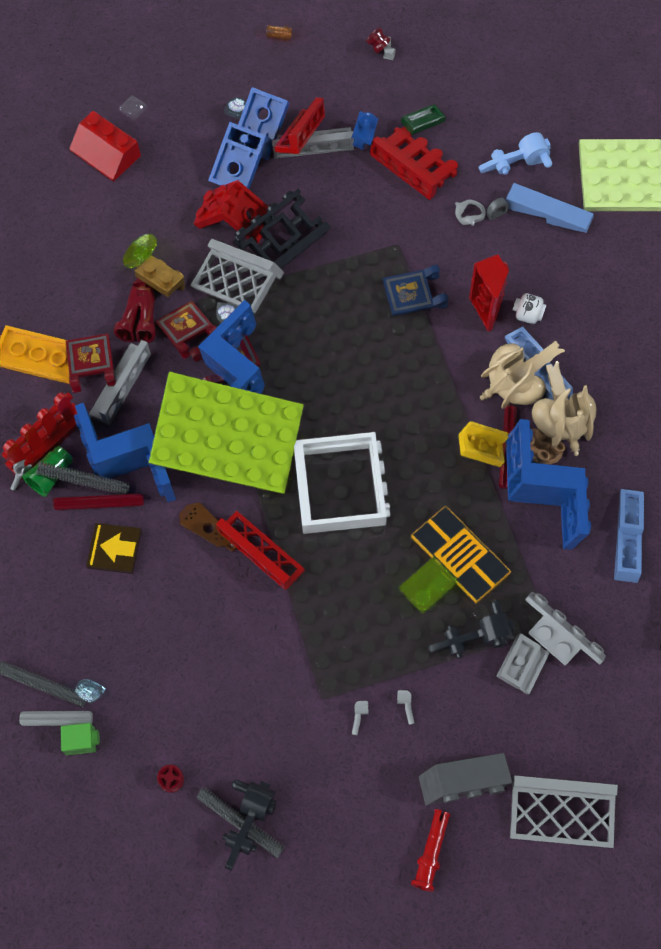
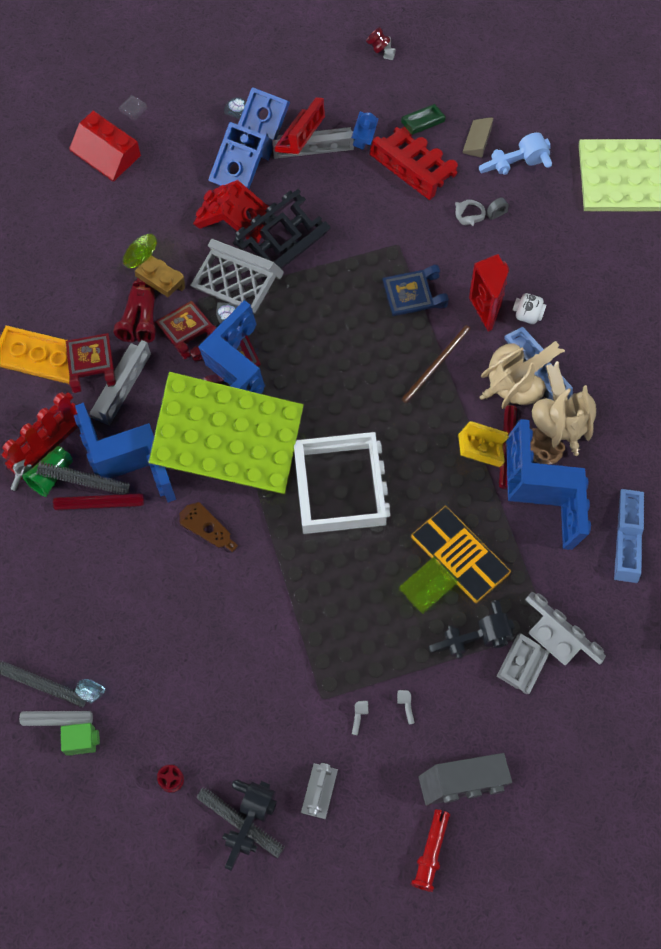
(114, 548): dark brown tile -> none
(256, 554): red fence -> none
(280, 32): clear orange pin -> none
(319, 790): none -> light grey hinge
(435, 364): none -> reddish brown axle
(478, 137): none -> dark tan slope
(555, 211): medium blue slope -> none
(563, 788): light grey fence -> none

